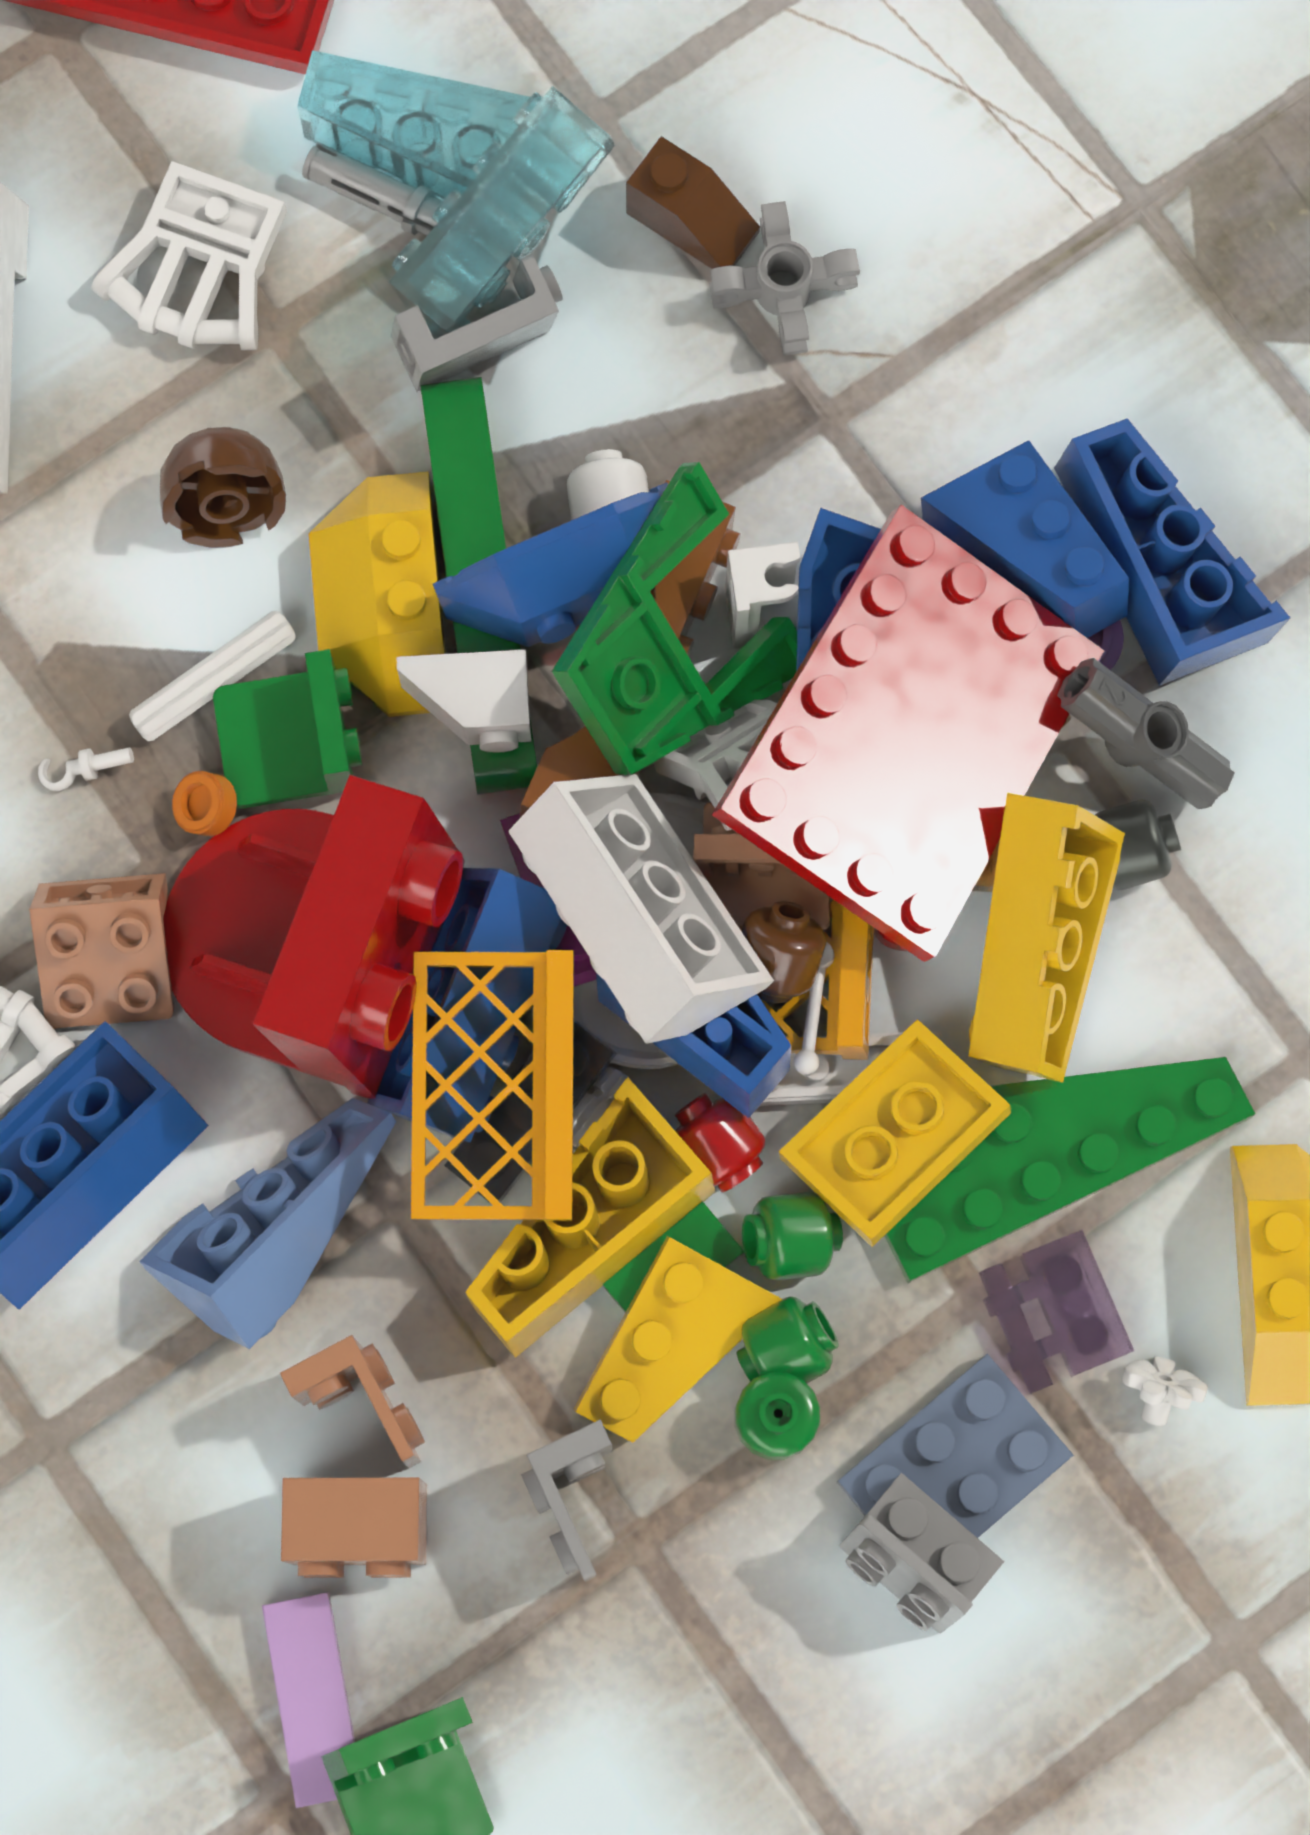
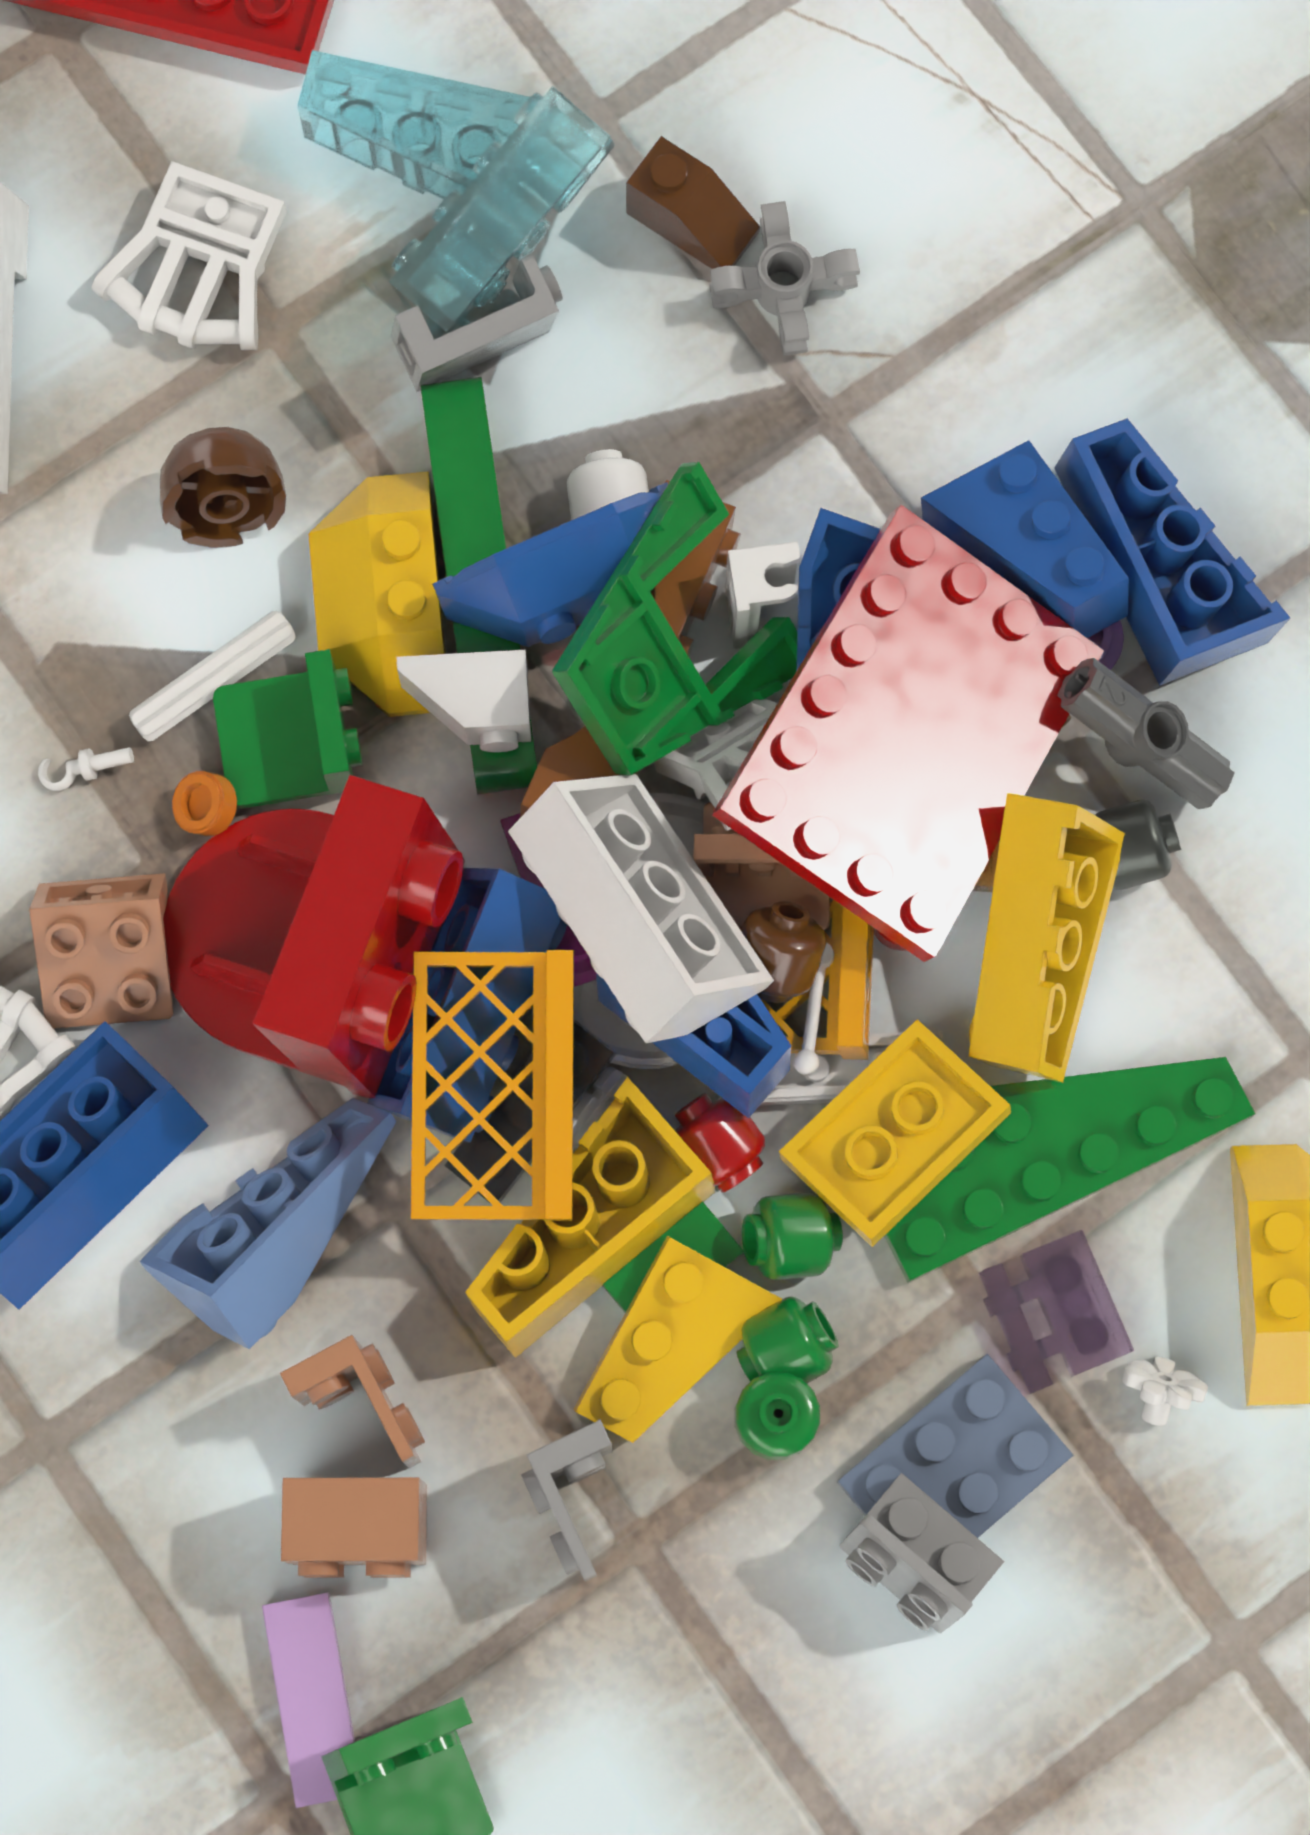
(372, 188): light grey pin -> none

